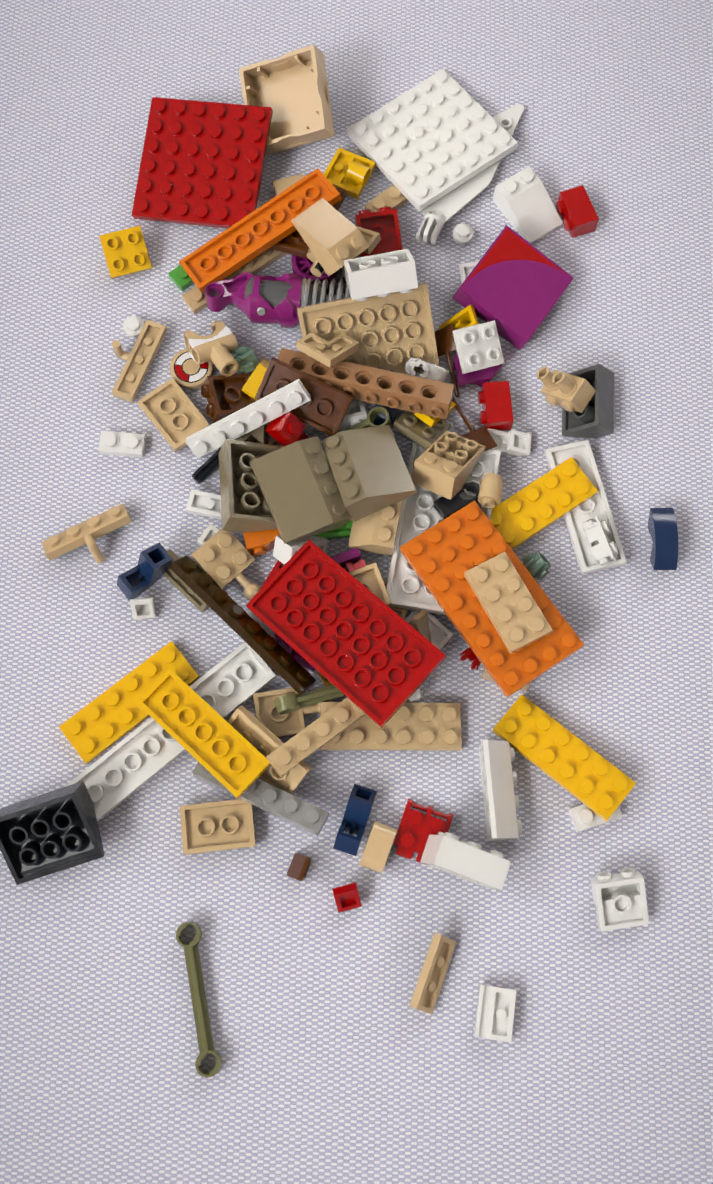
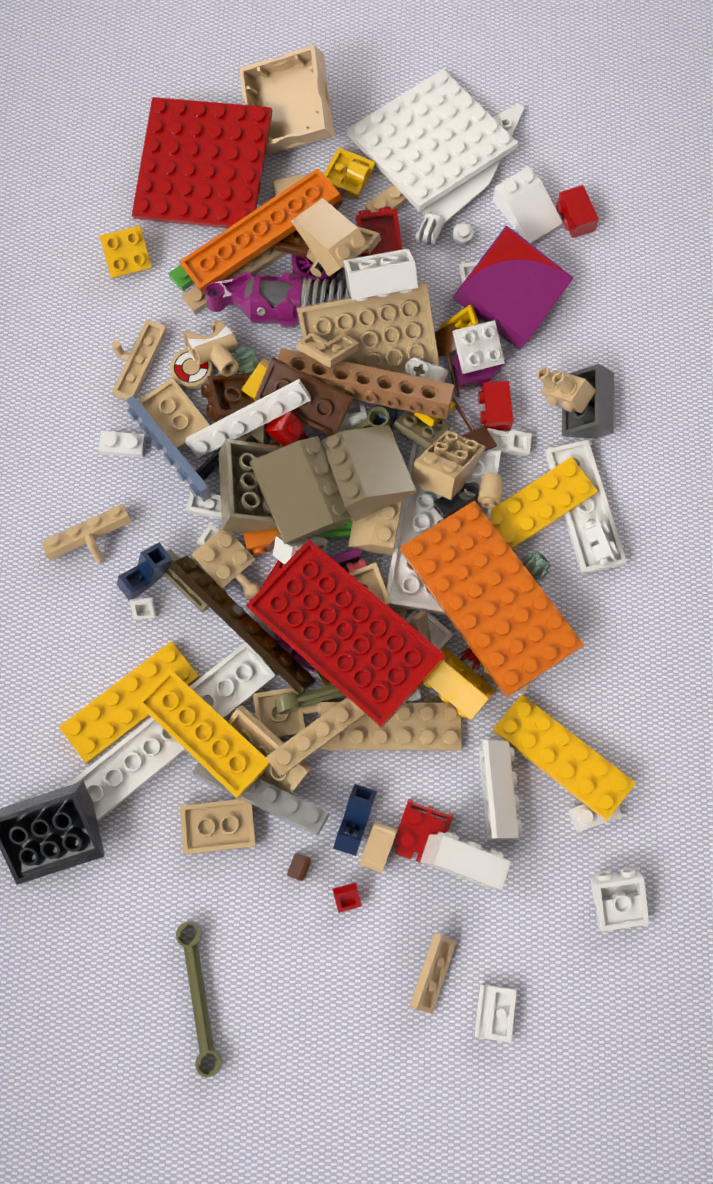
(133, 326): white plate -> none
(171, 453): none -> sand blue plate
(460, 686): none -> yellow slope
(507, 602): tan plate -> none
(664, 533): dark blue brick -> none

